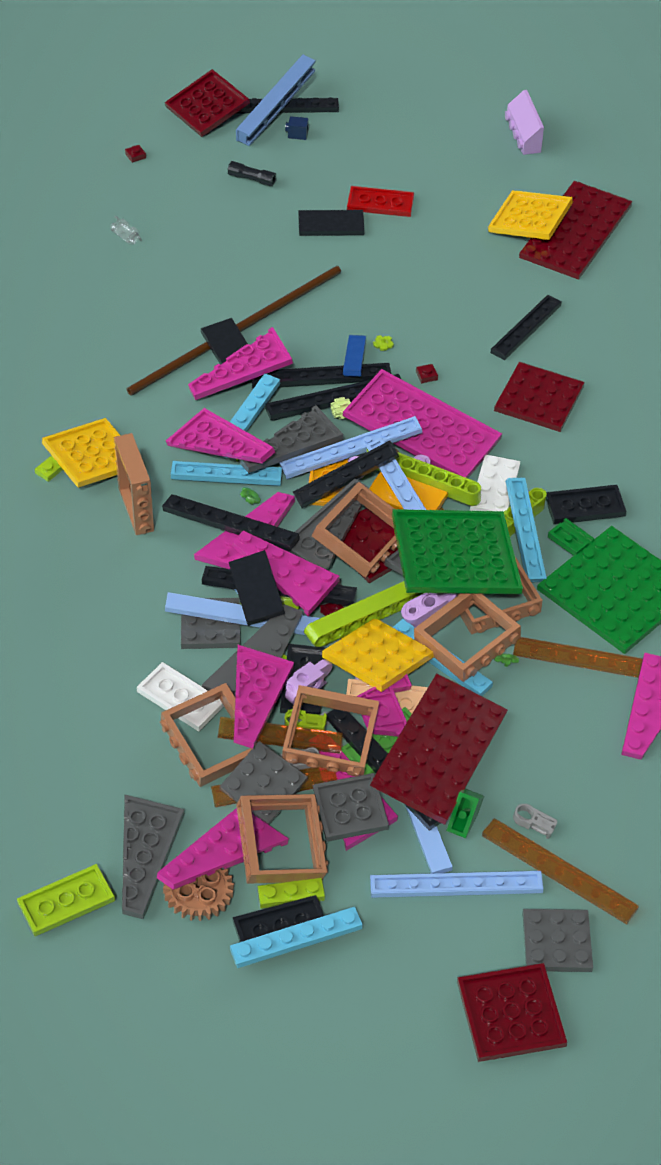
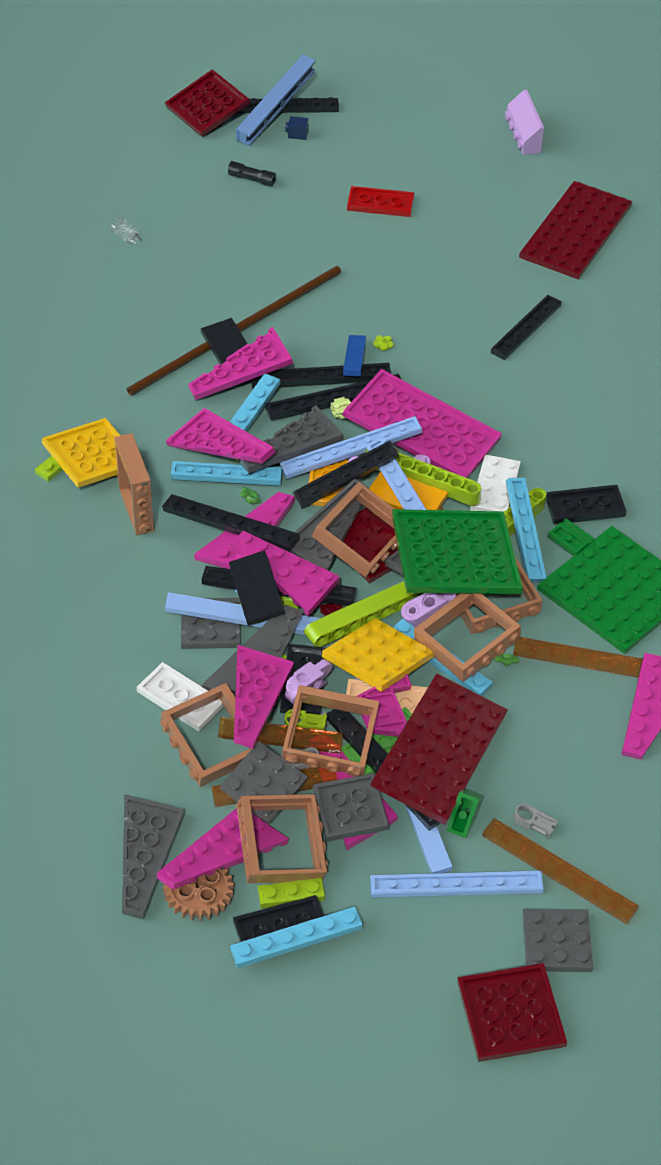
(65, 900): lime plate -> none
(135, 153): dark red plate -> none
(330, 222): black tile -> none
(426, 373): dark red plate -> none
(530, 215): yellow plate -> none
(539, 396): dark red plate -> none

